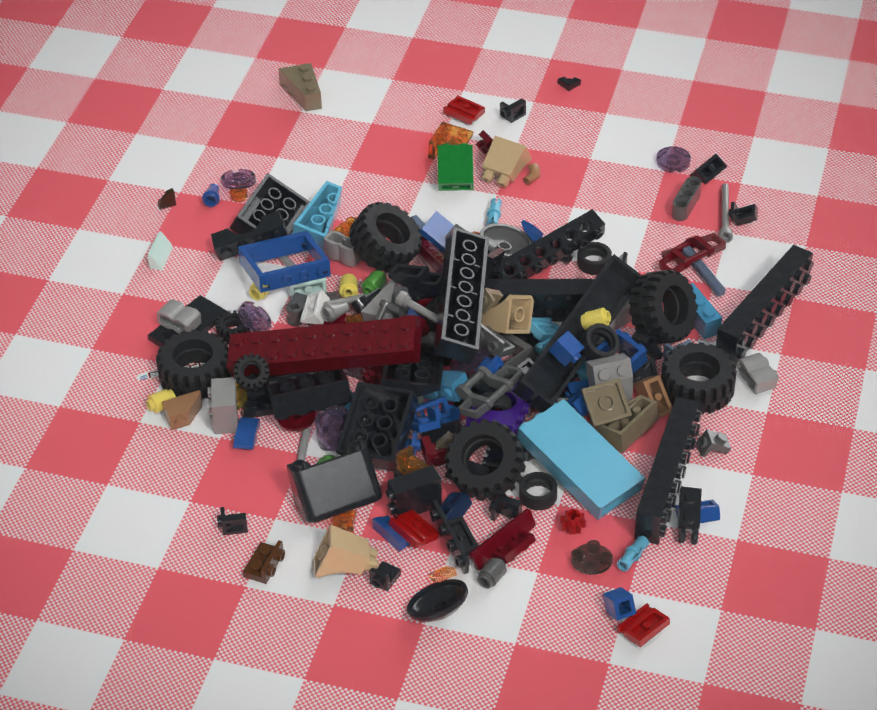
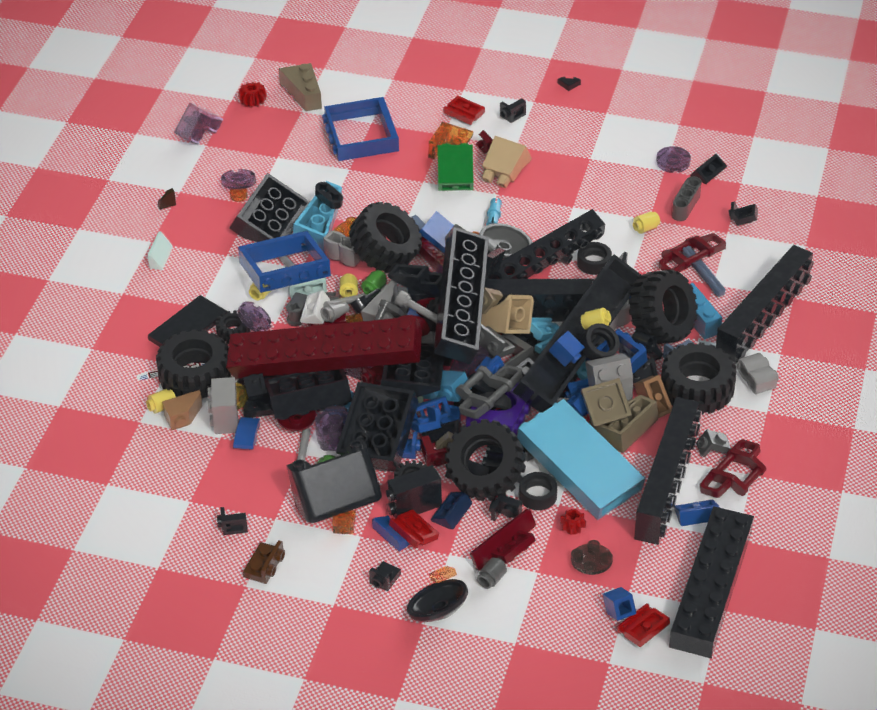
(178, 317): light grey brick -> none
(196, 121): none -> clear purple brick
(211, 195): blue cone -> none
(227, 242): black arch -> none
(252, 94): none -> red gear
(256, 383): black tyre -> none
(329, 195): none -> black beam
(343, 553): tan hips -> none
(360, 109): none -> blue window
(408, 462): clear orange bracket -> none
(457, 536): black bracket -> none
(531, 230): blue slope -> none
(534, 173): medium nougat arm -> none
(632, 553): medium azure pin -> none
(646, 222): none -> light yellow brick
(689, 513): black hinge -> none
(711, 582): none -> black brick
(725, 232): light grey piece -> none
(730, 480): none -> dark red bar

